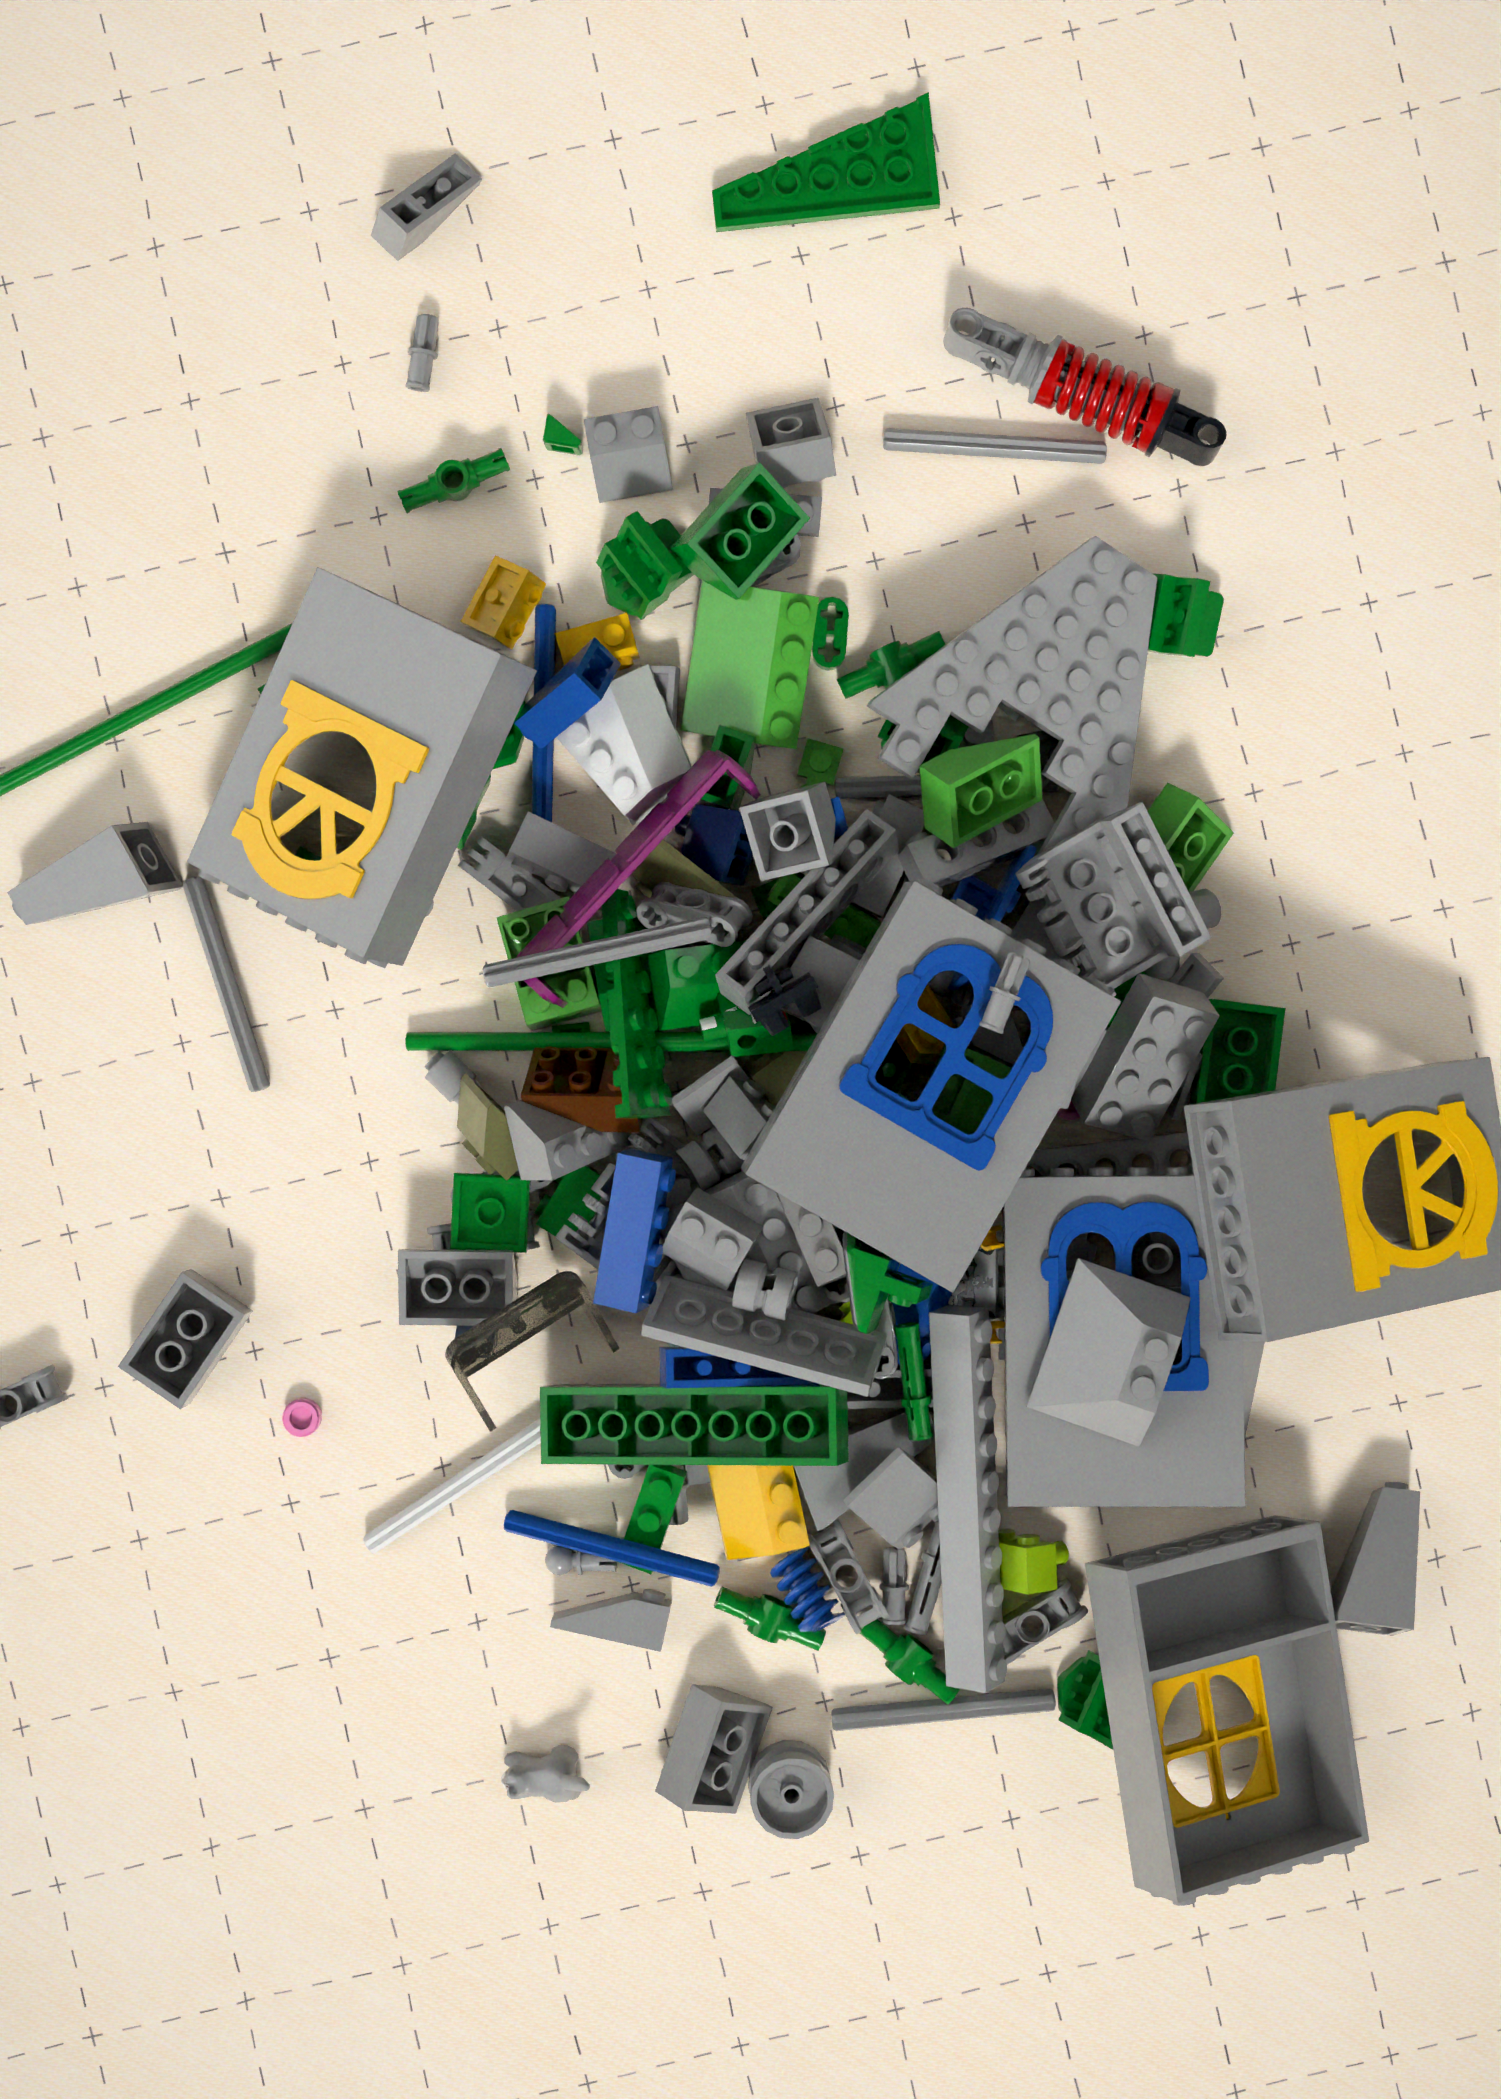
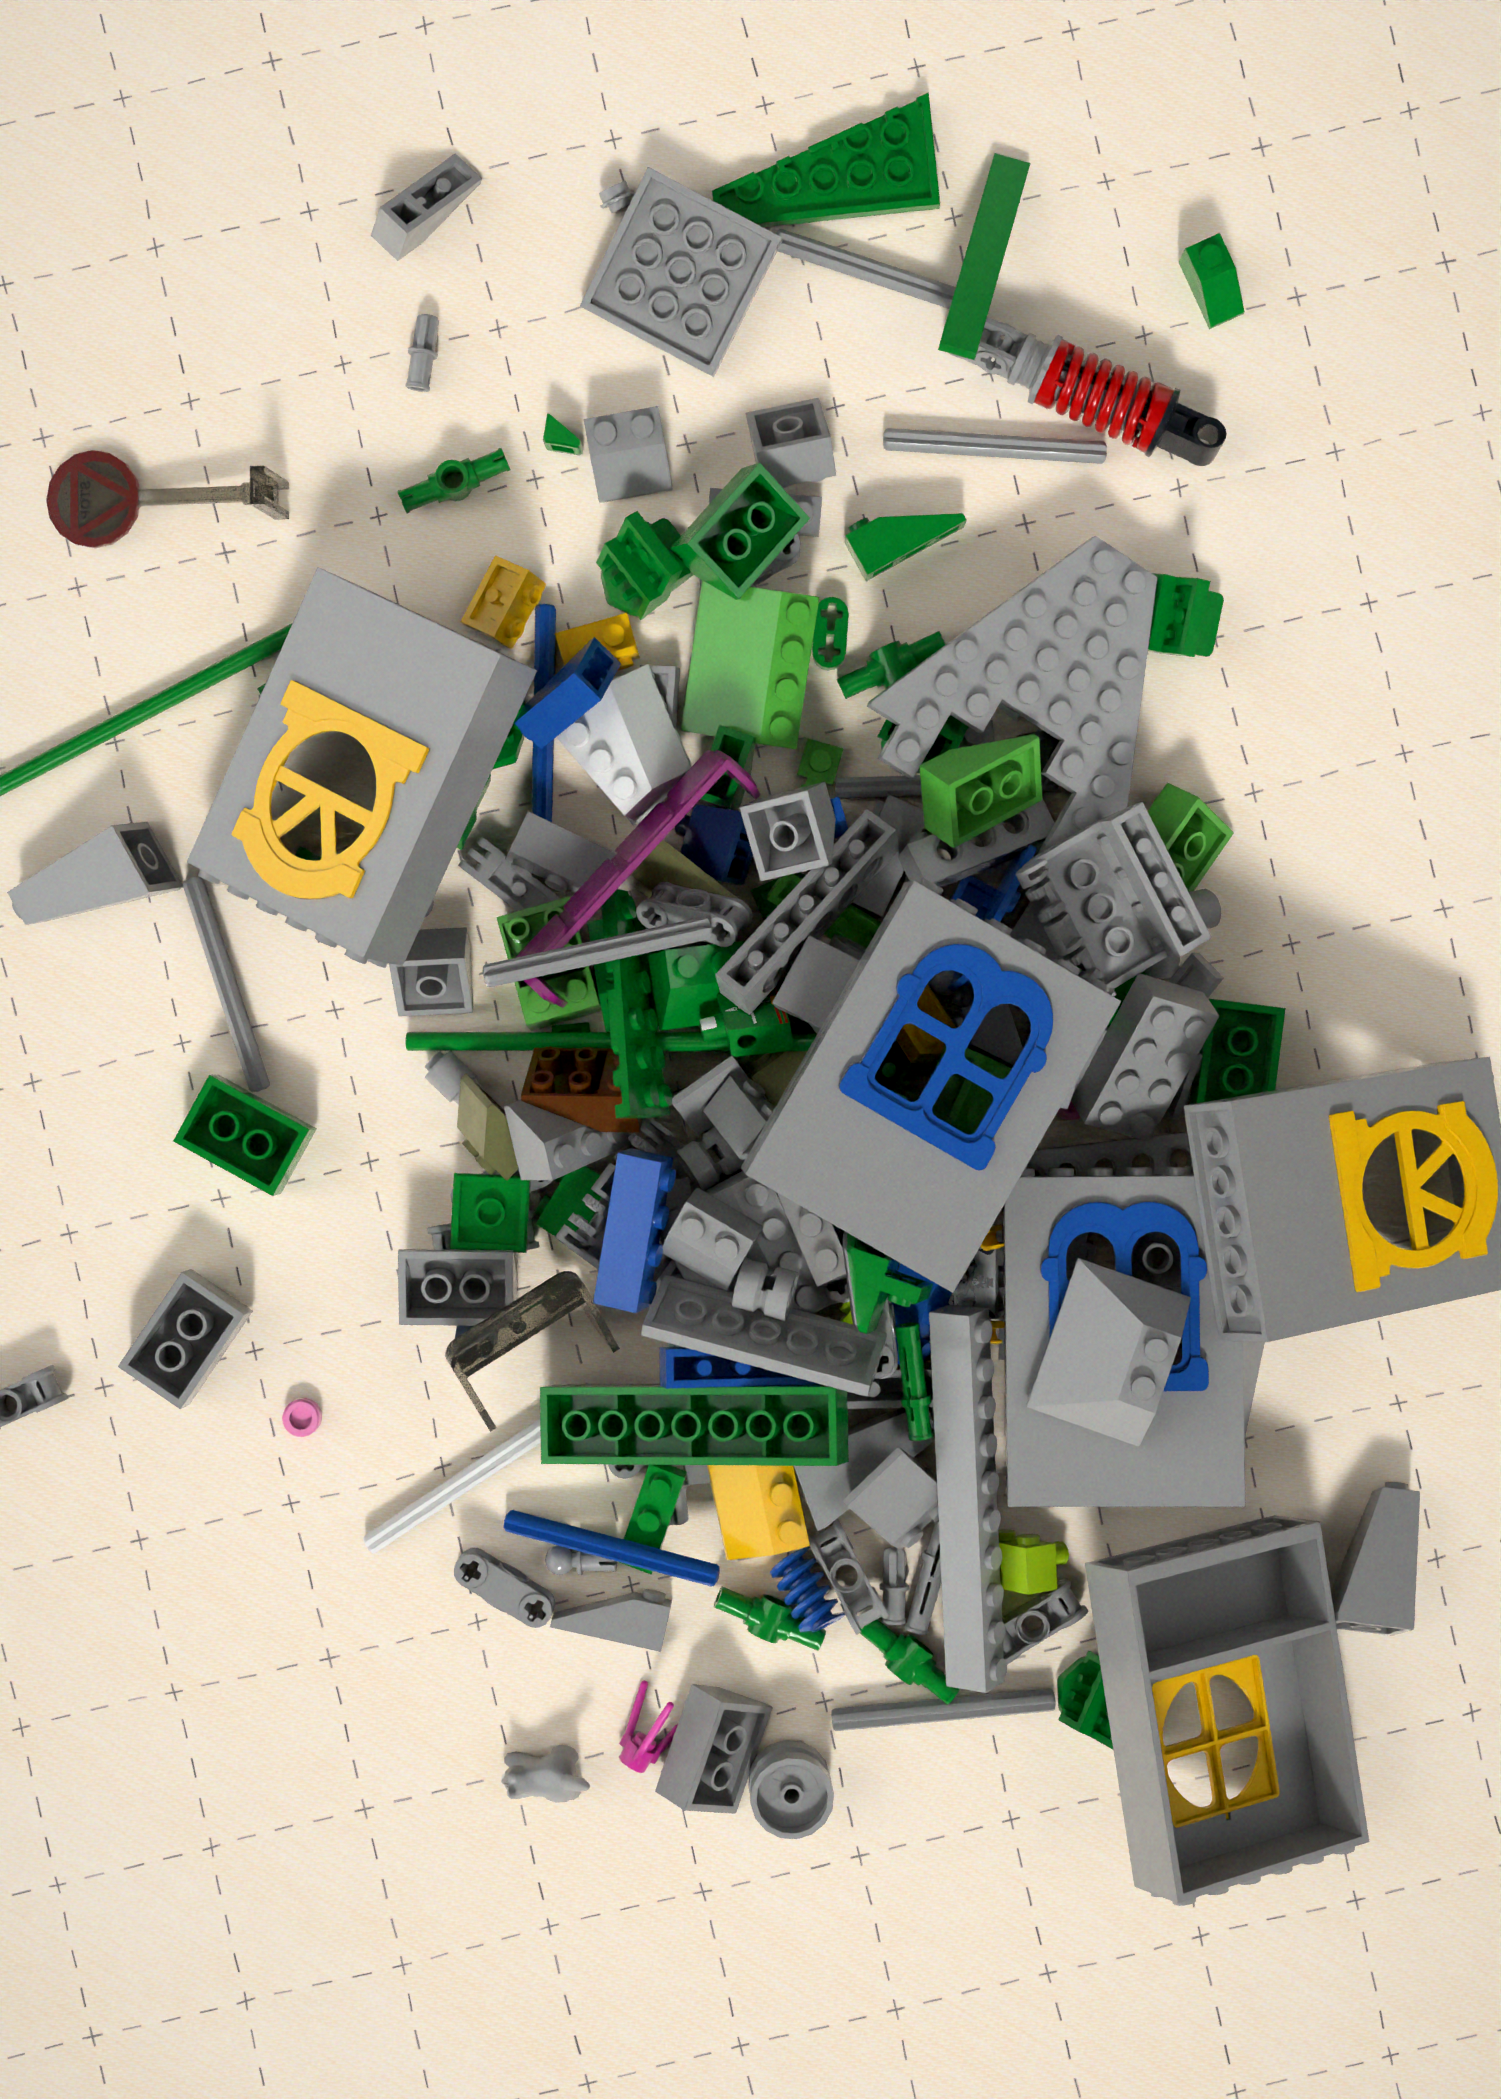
(99, 497): none -> clear smoke piece
(244, 1135): none -> green brick
(435, 974): none -> light grey slope
(504, 1587): none -> light grey piece
(616, 197): none -> light grey plate
(641, 1749): none -> dark pink plant
(681, 272): none -> light grey plate
(800, 991): black hips -> none
(865, 268): none -> light grey axle
(893, 539): none -> green slope
(984, 257): none -> green tile
(1005, 992): light grey axle -> none
(1213, 280): none -> green slope

